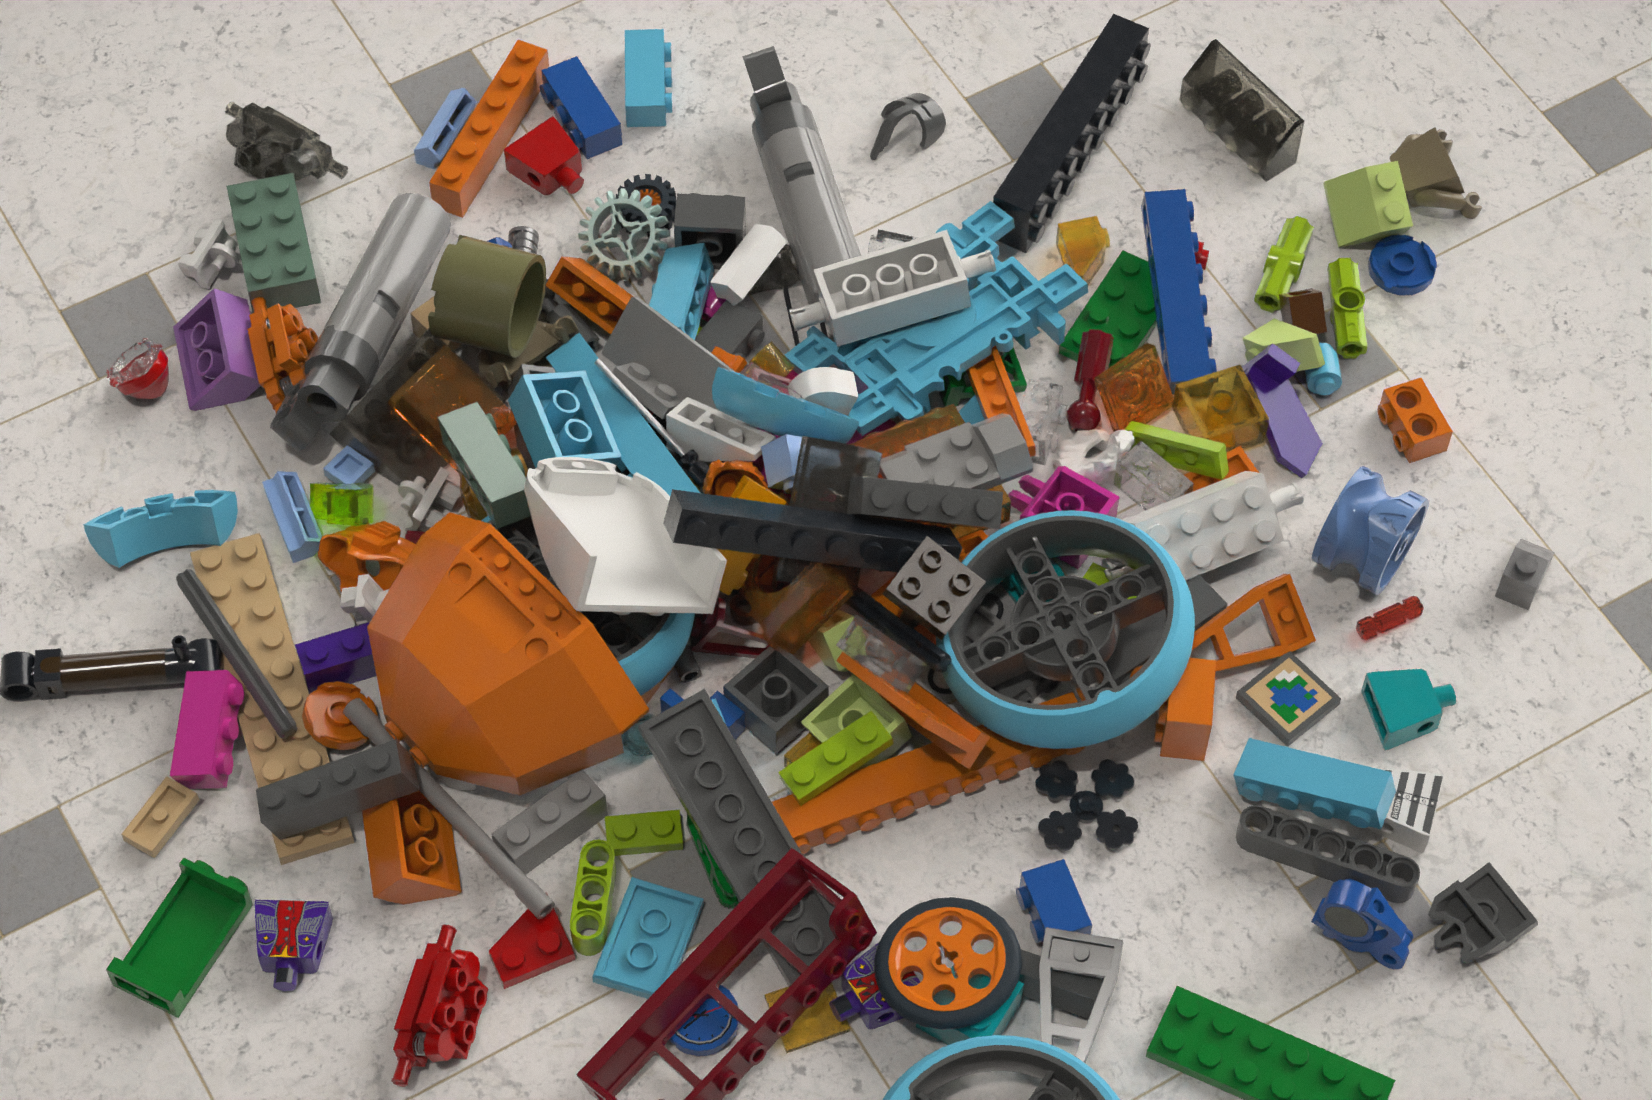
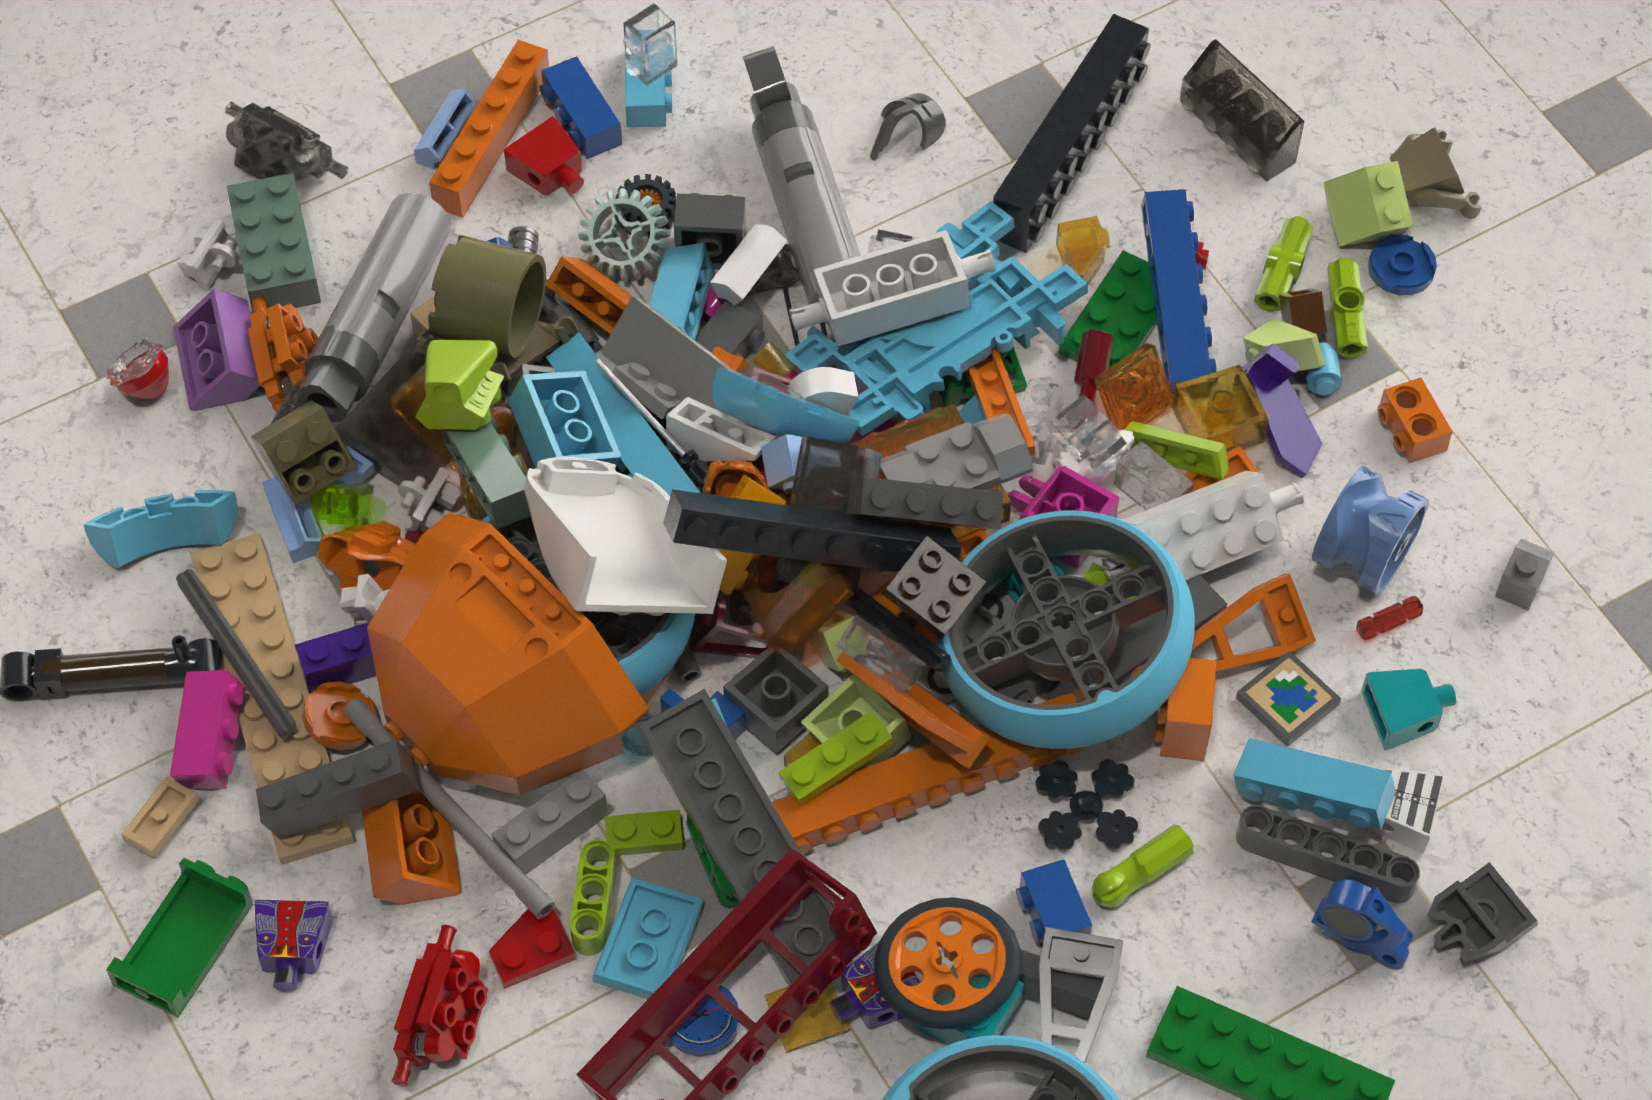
(303, 451): none -> olive slope
(459, 384): none -> lime piece
(650, 44): none -> clear brick
(1087, 433): none -> clear brick
(1142, 866): none -> lime piece

